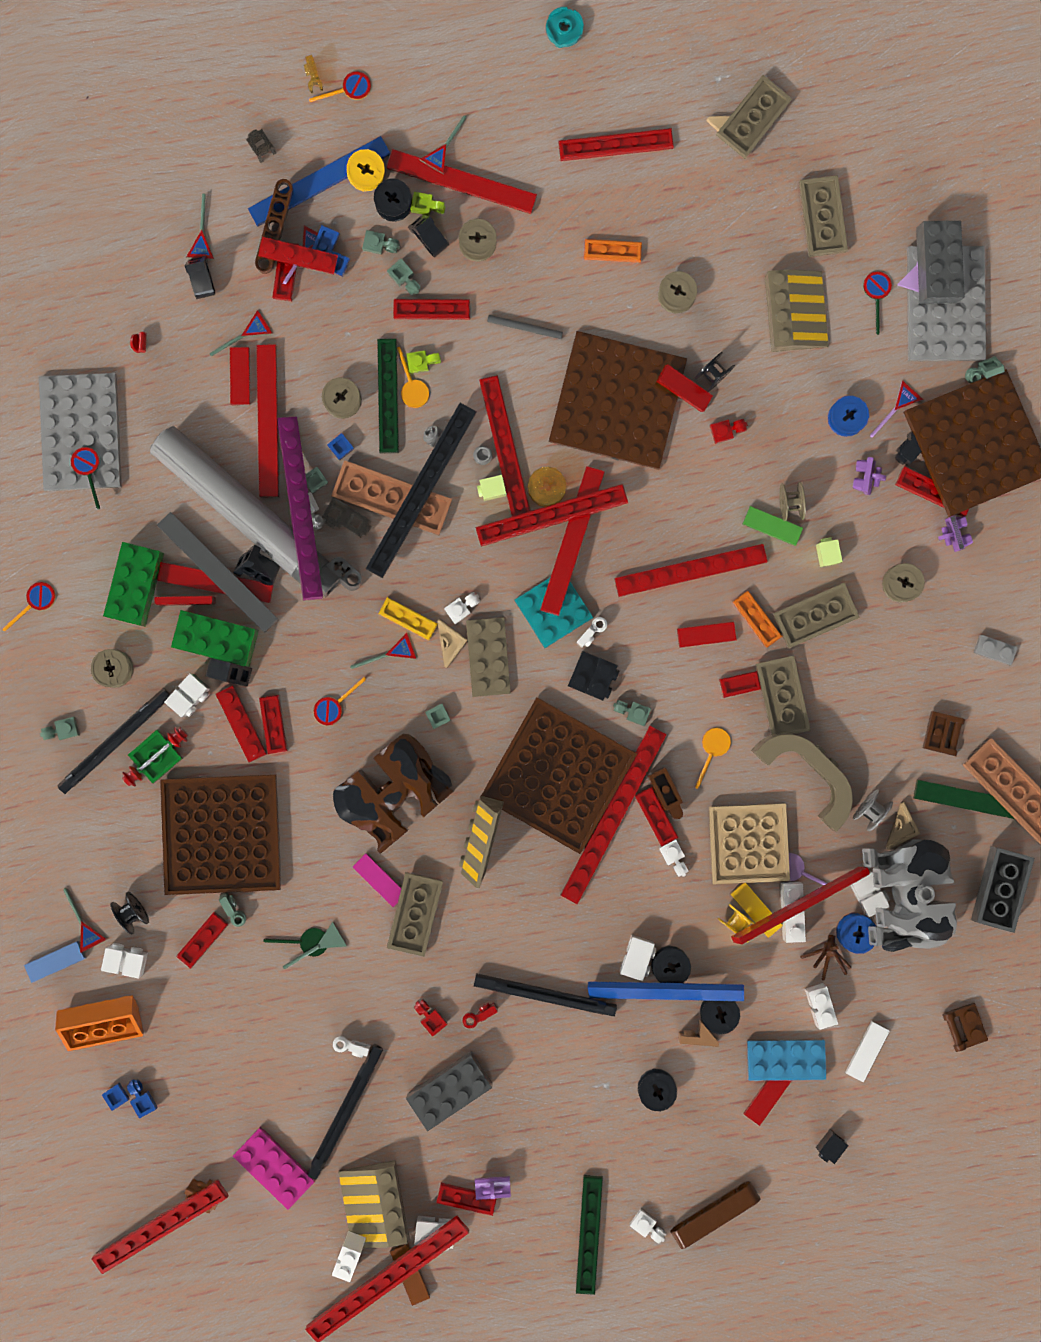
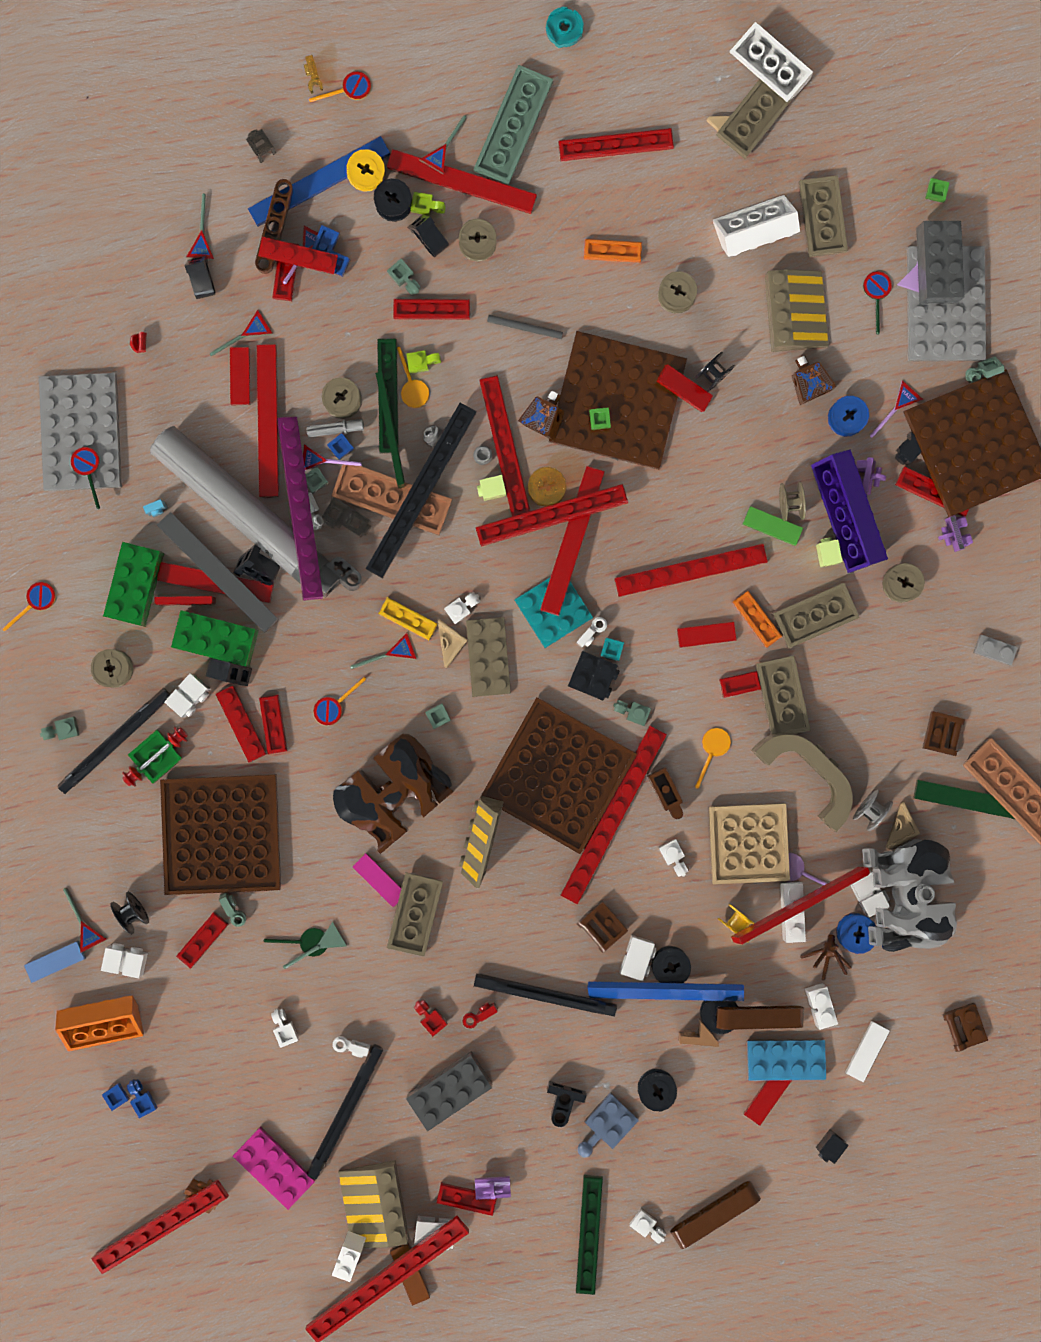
(155, 508): none -> medium azure plate
(284, 1032): none -> white plate
(313, 459): none -> piece
(335, 428): none -> light grey axle
(375, 242): sand green plate -> none
(390, 430): none -> dark green tile
(513, 125): none -> sand green plate
(543, 416): none -> reddish brown torso
(561, 1106): none -> black tile
(600, 418): none -> bright green plate
(607, 922): none -> reddish brown plate
(609, 1122): none -> sand blue plate
(612, 649): none -> teal plate
(656, 816): red tile -> none
(723, 431): red plate -> none
(753, 905): yellow tile -> none
(757, 225): none -> white slope
(760, 1017): none -> reddish brown beam
(771, 62): none -> white slope
(811, 380): none -> torso
(849, 511): none -> dark purple brick
(937, 190): none -> bright green plate
(1002, 889): dark grey brick -> none

